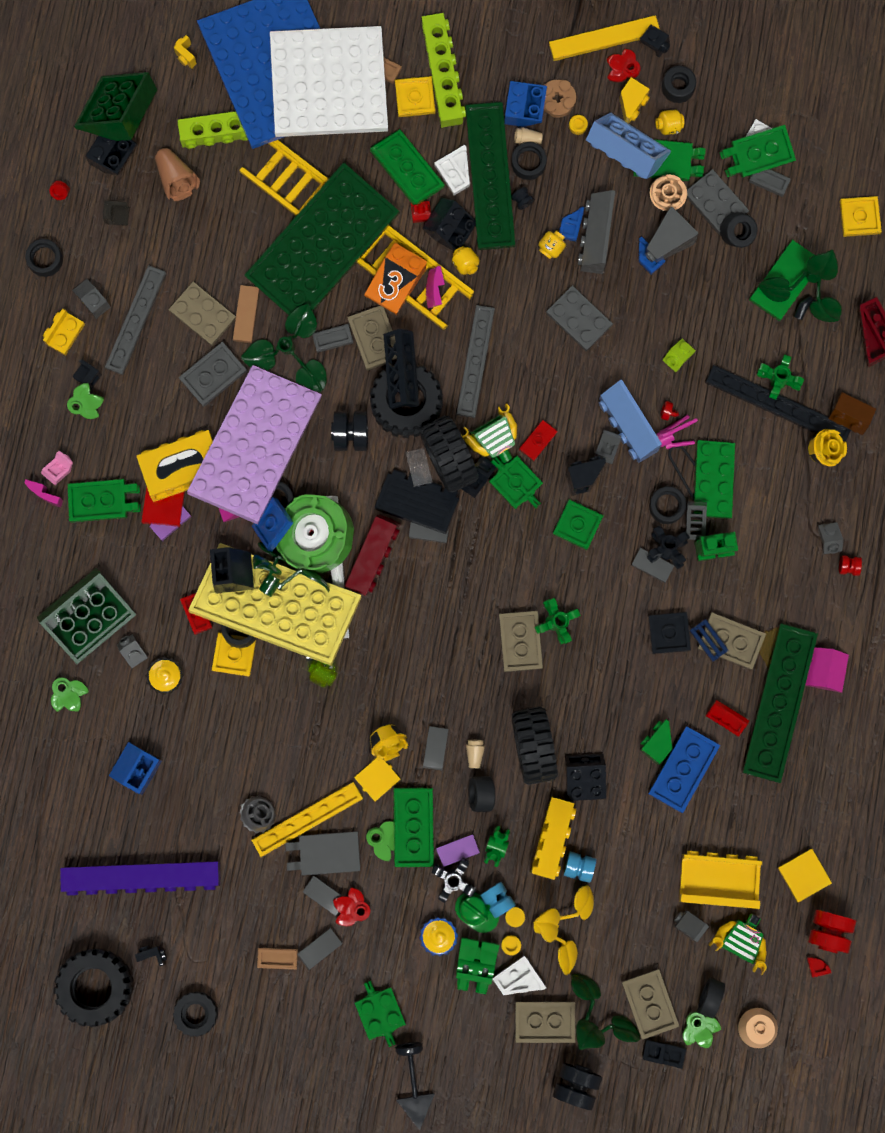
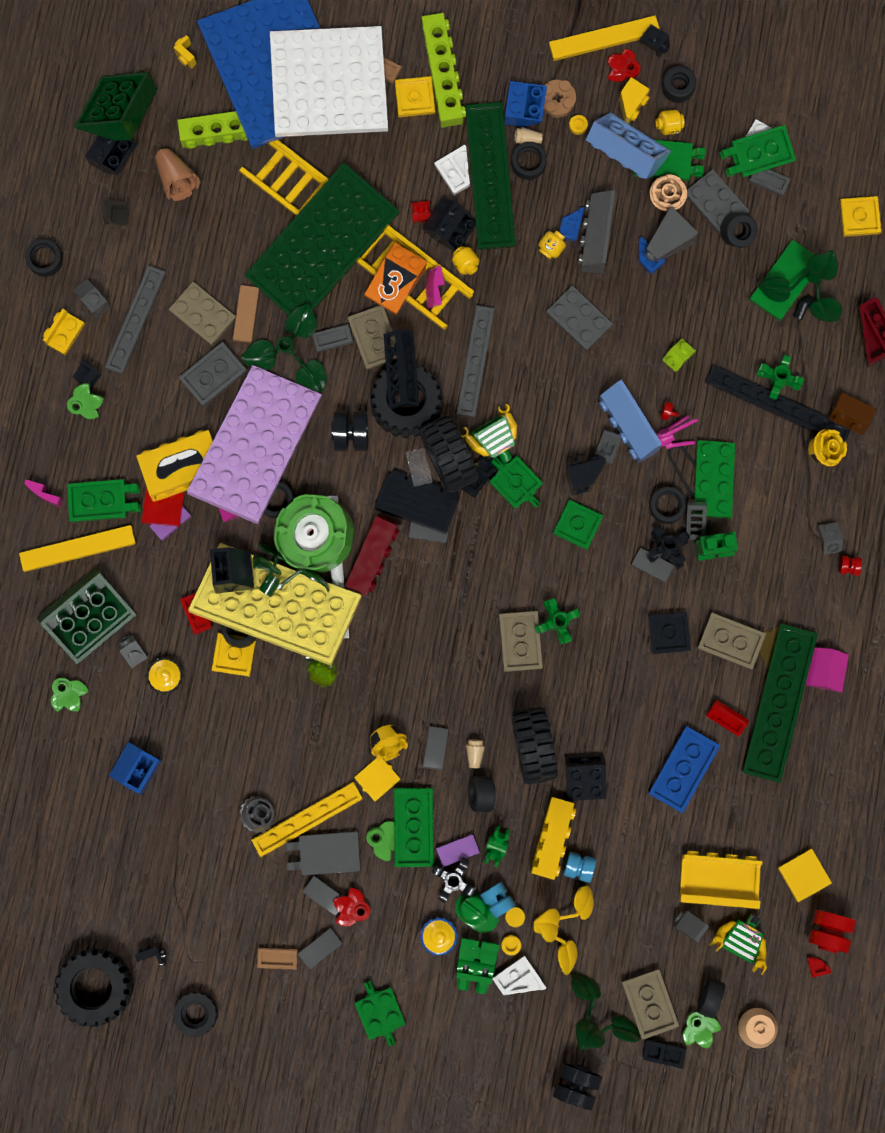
(57, 468): bright pink bracket -> none
(59, 190): red tile -> none
(77, 548): none -> yellow tile
(140, 877): dark purple brick -> none
(273, 524): blue tile -> none
(407, 167): green tile -> none
(416, 1106): black piece -> none
(522, 198): black wheel -> none
(538, 440): red plate -> none
(545, 1022): dark tan plate -> none
(659, 744): green slope -> none
(714, 635): dark blue tile -> none

